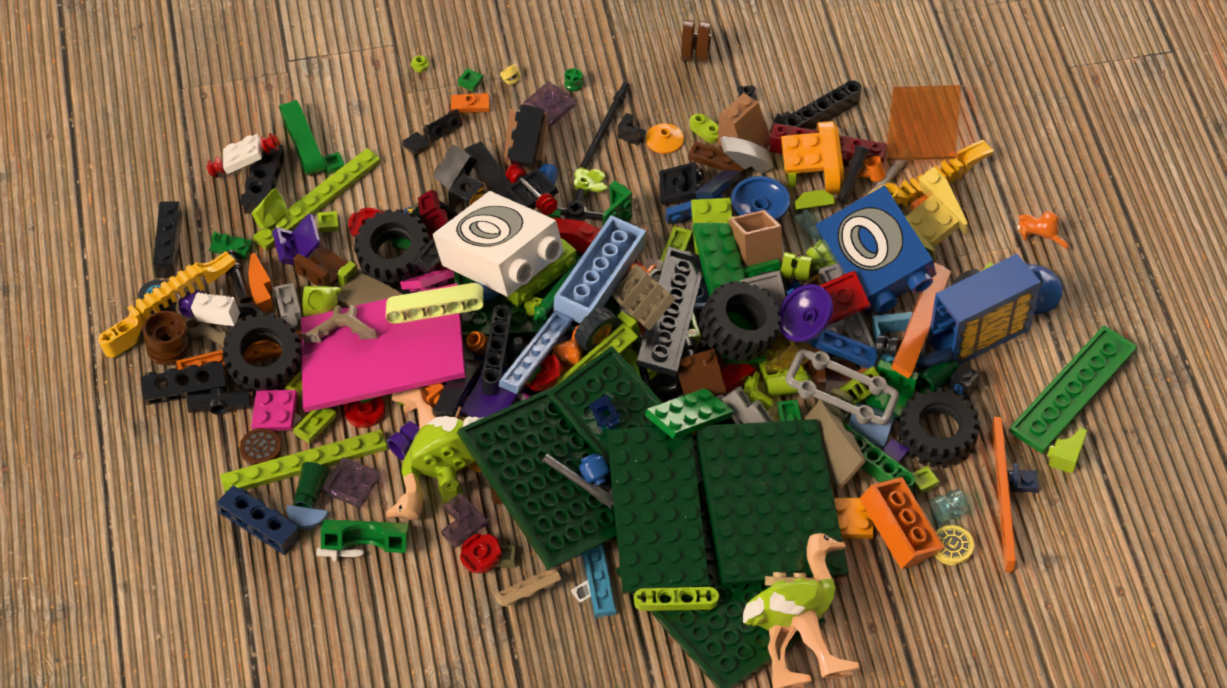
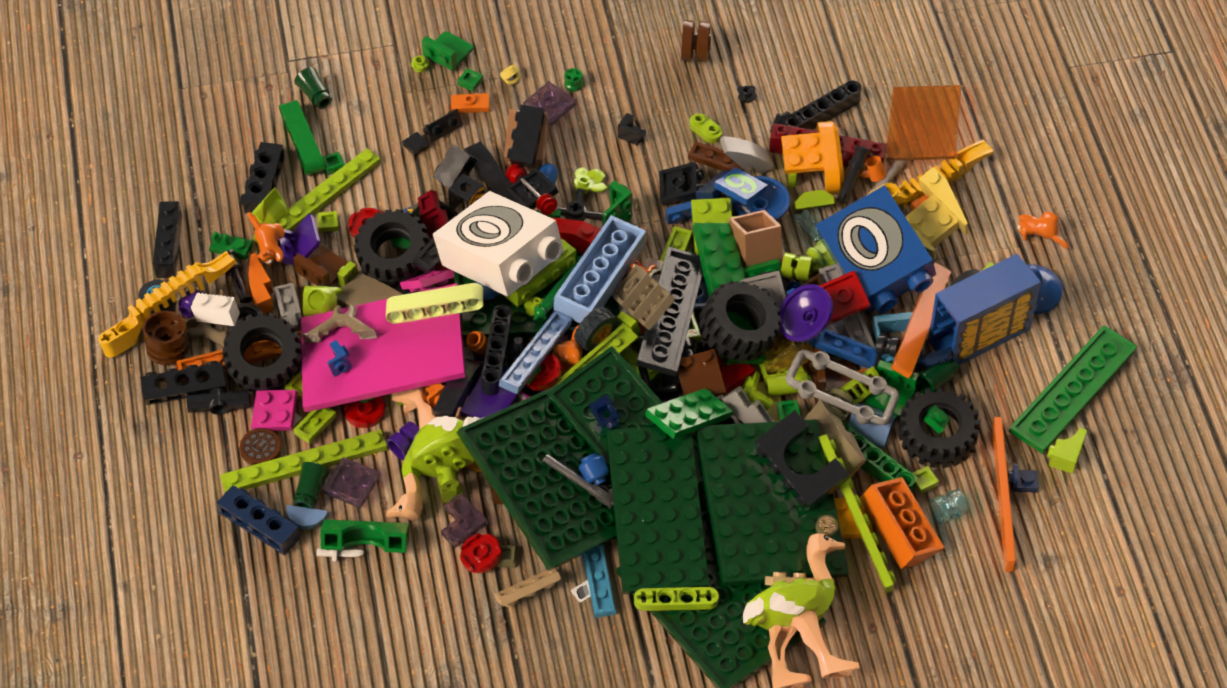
(242, 154): white plate -> none
(267, 238): none -> orange animal
(313, 87): none -> dark green plant
(340, 362): none -> blue bracket
(446, 49): none -> green bracket
(618, 99): black bar -> none
(664, 138): light orange dish -> none
(740, 186): none -> tile
(744, 121): medium nougat slope -> none
(809, 488): none -> black arch
(826, 525): none -> tile
(861, 521): none -> lime plate
(896, 450): tile -> none
(937, 419): none -> green plate
(957, 545): tile -> none
(964, 381): black brick -> none

